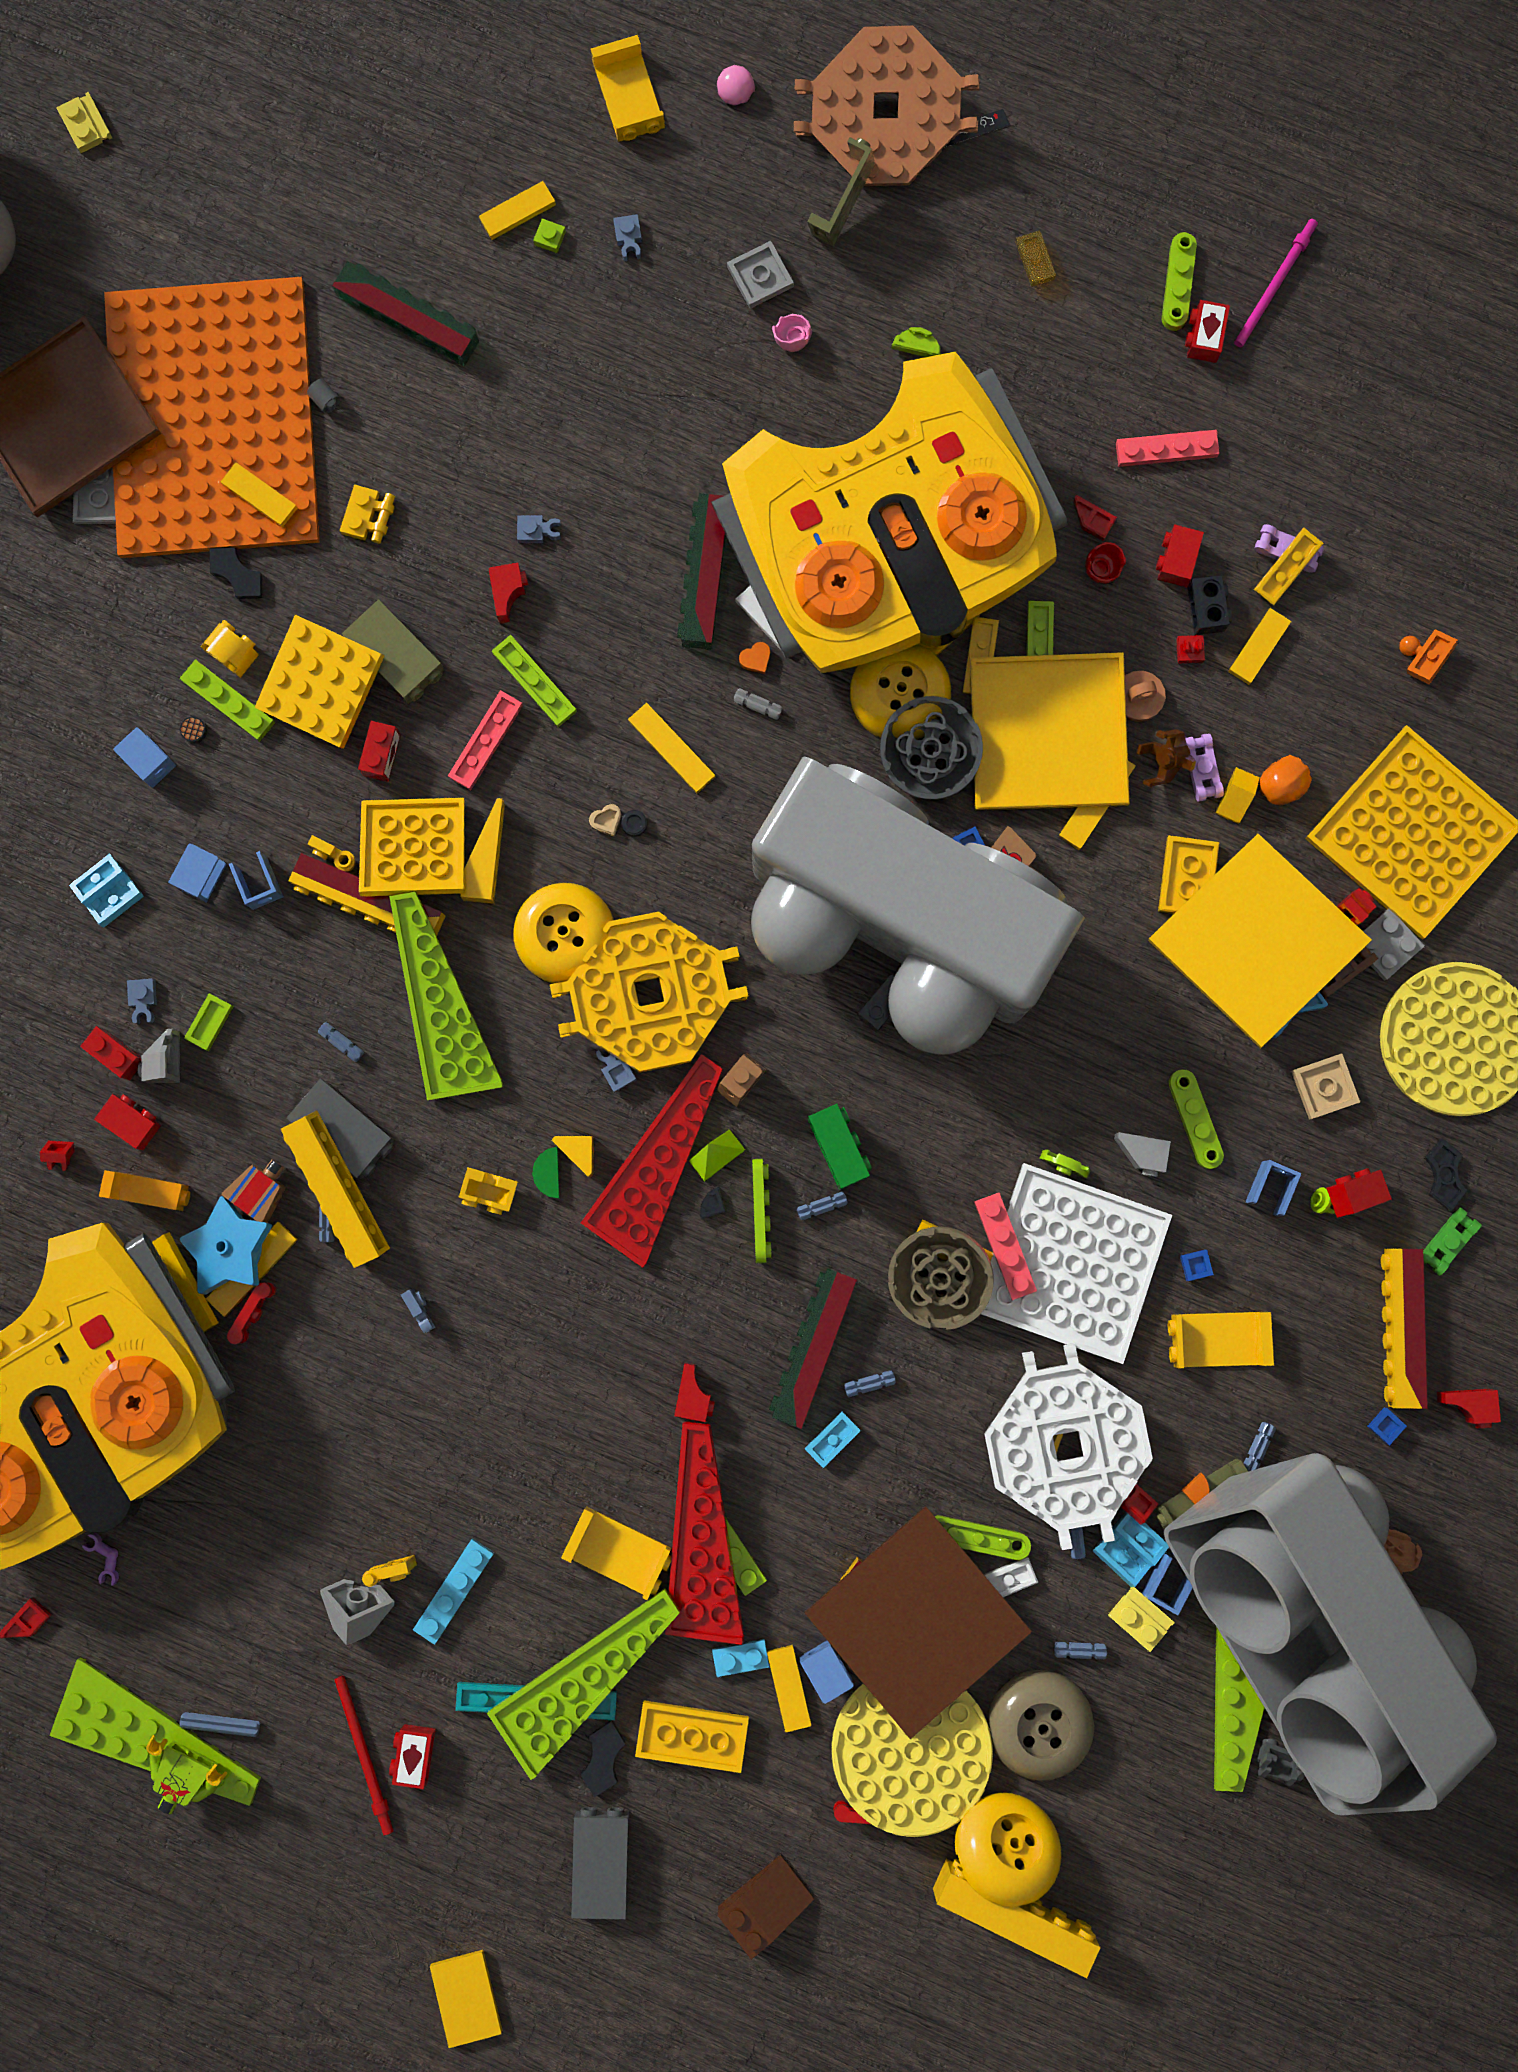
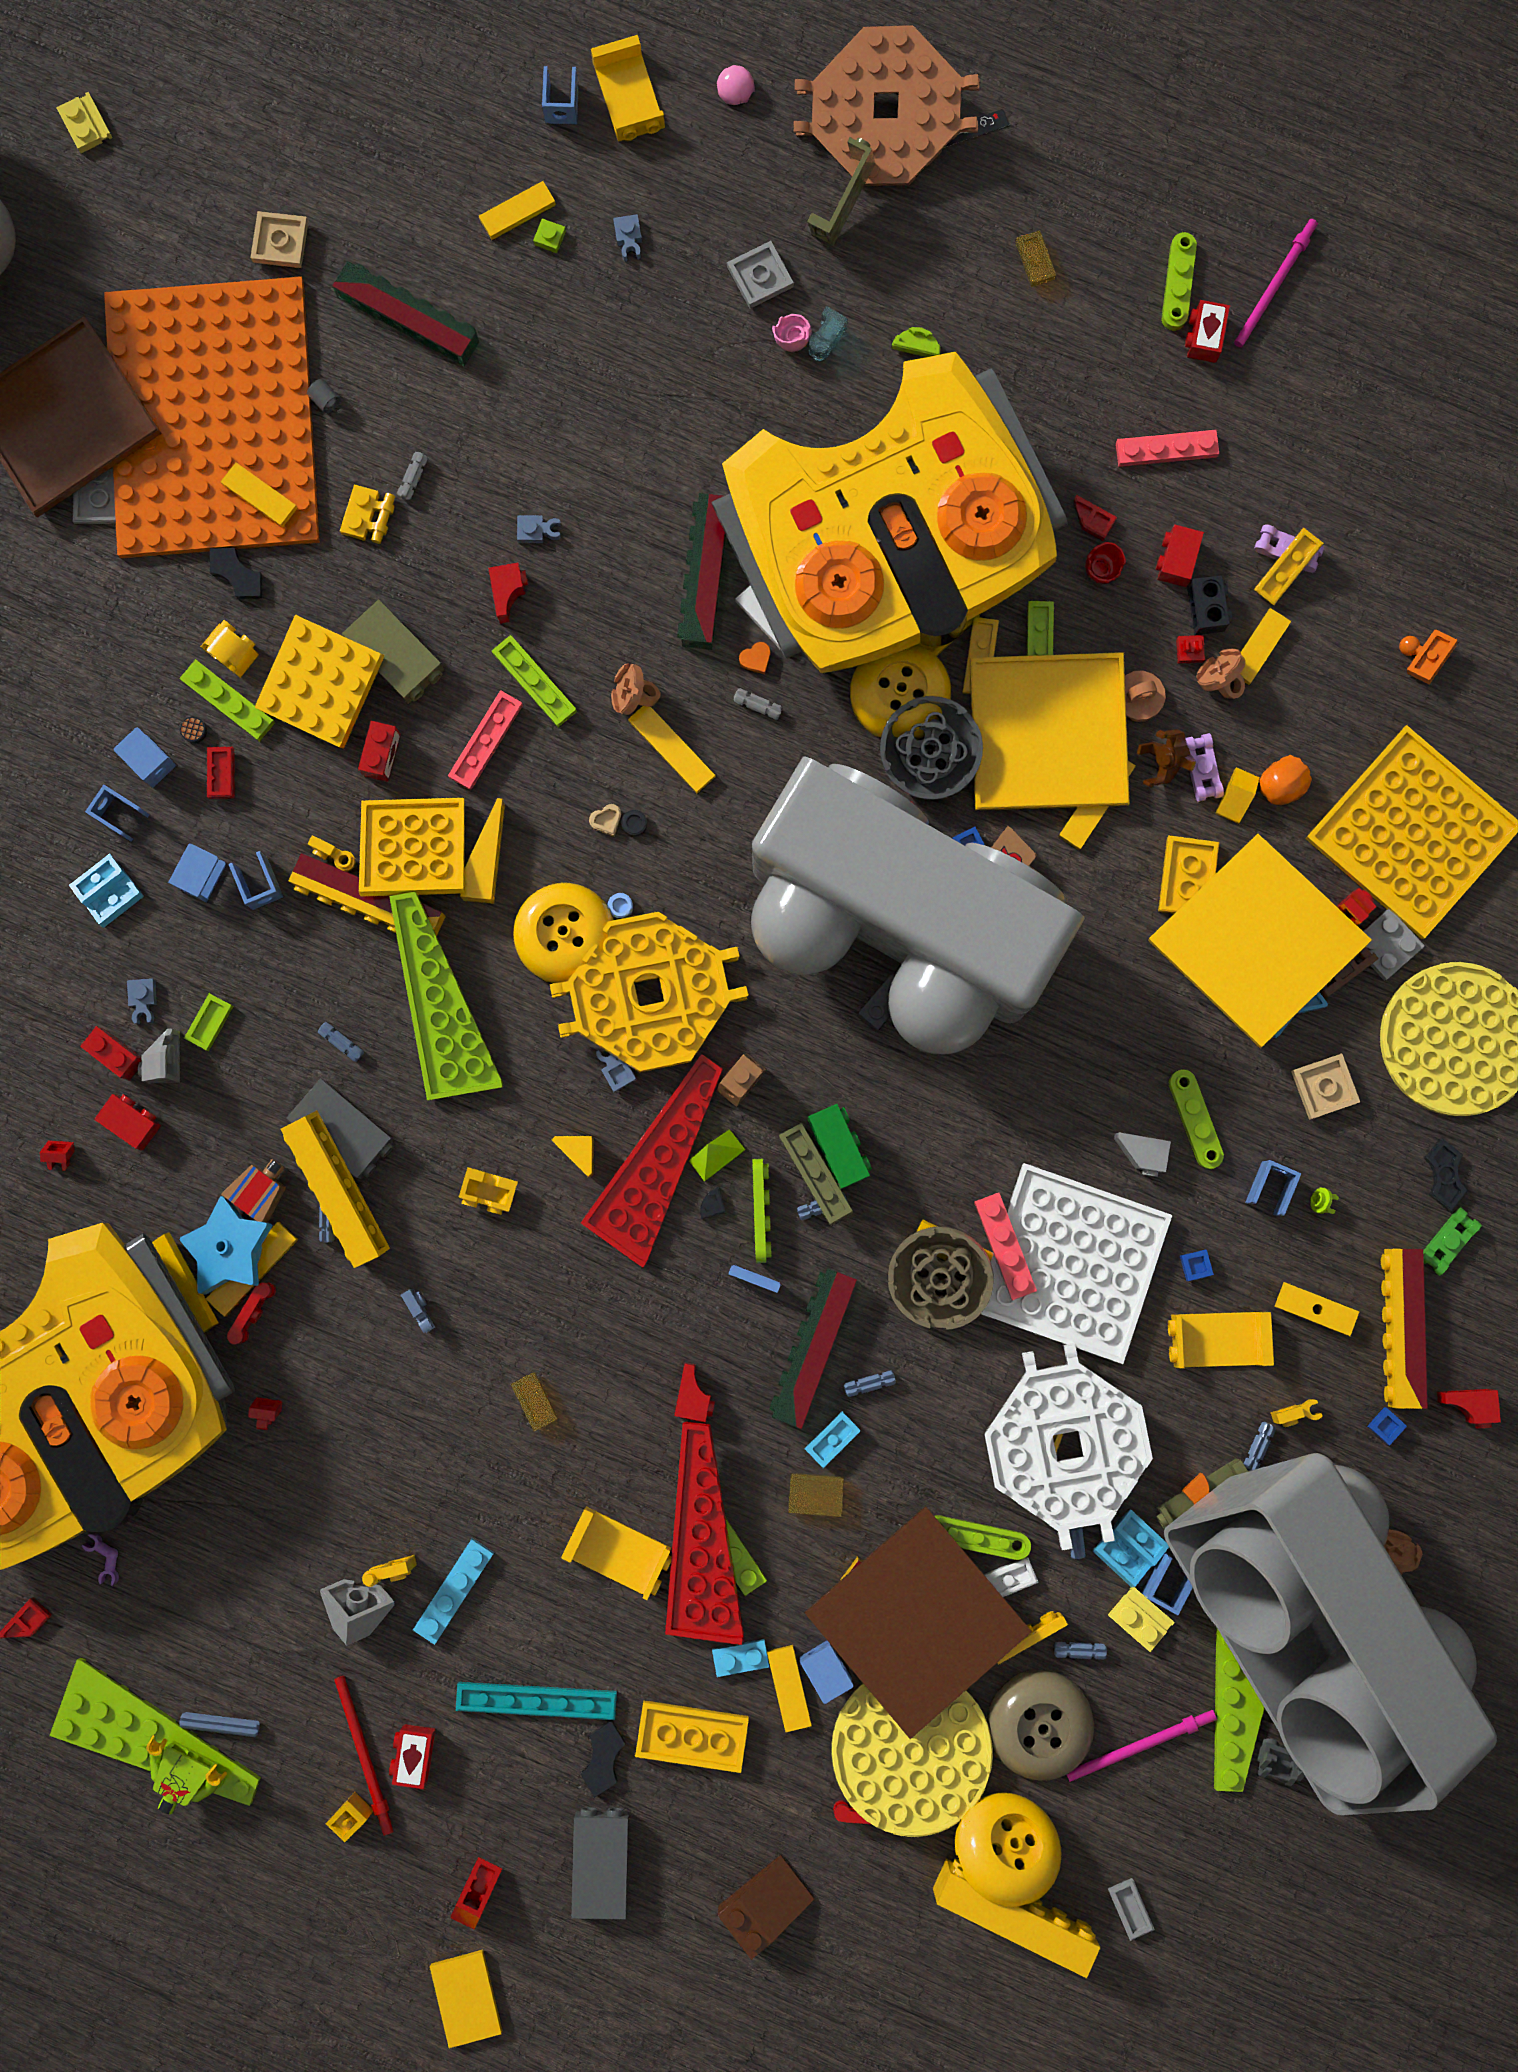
(108, 795): none -> medium blue piece
(144, 1190): light orange arch -> none
(220, 772): none -> red plate
(264, 1411): none -> red tile
(279, 239): none -> tan plate
(349, 1817): none -> yellow slope
(412, 476): none -> light grey axle
(476, 1893): none -> red arch
(534, 1401): none -> clear yellow plate
(547, 1173): green tile -> none
(557, 1702): lime wing -> none
(570, 109): none -> medium blue piece
(620, 906): none -> light blue tile
(631, 689): none -> nougat tile
(754, 1278): none -> medium blue tile
(815, 1174): none -> olive plate
(816, 1494): none -> clear yellow plate
(823, 341): none -> clear light blue leg
(1049, 1624): none -> yellow tile
(1065, 1164): lime plate -> none
(1131, 1909): none -> light grey tile
(1139, 1504): red tile -> none
(1189, 1725): none -> dark pink bar
(1221, 671): none -> nougat tile
(1290, 1415): none -> yellow plate
(1330, 1313): none -> yellow tile
(1358, 1193): red brick -> none

